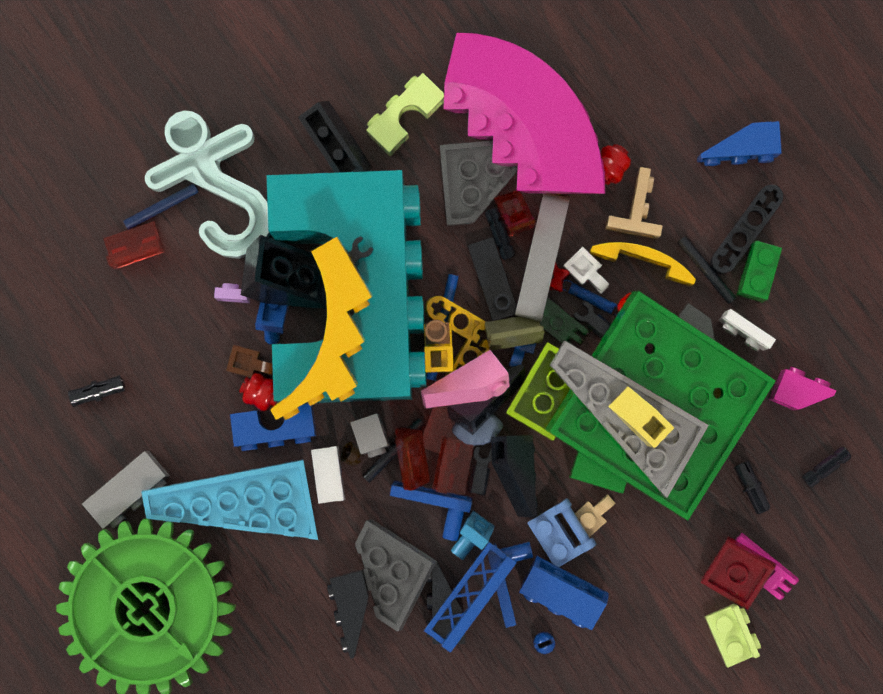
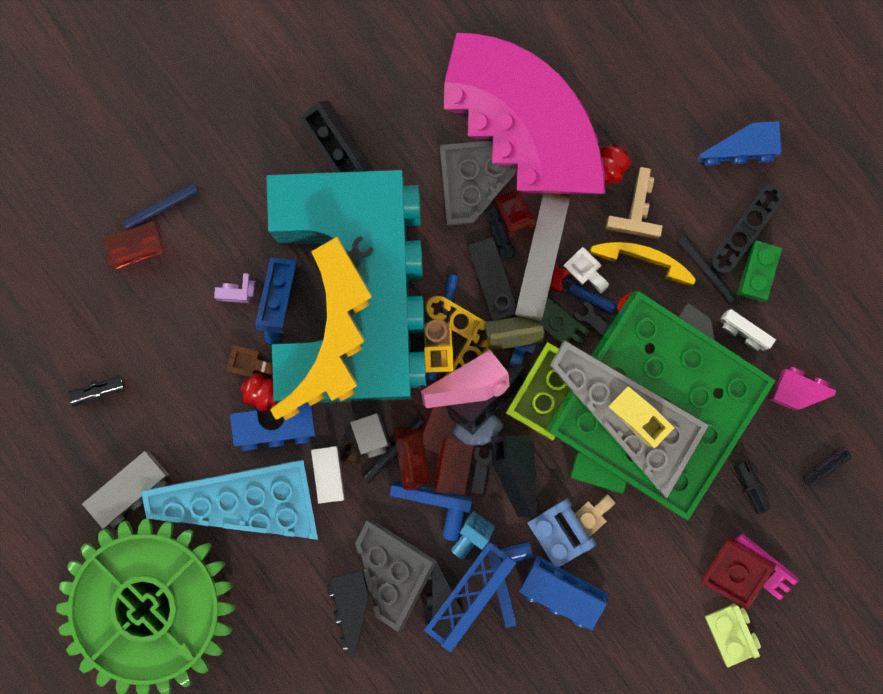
(200, 164): light aqua piece -> none
(282, 275): black slope -> none
(419, 95): yellowish green arch -> none
(542, 637): blue hinge -> none

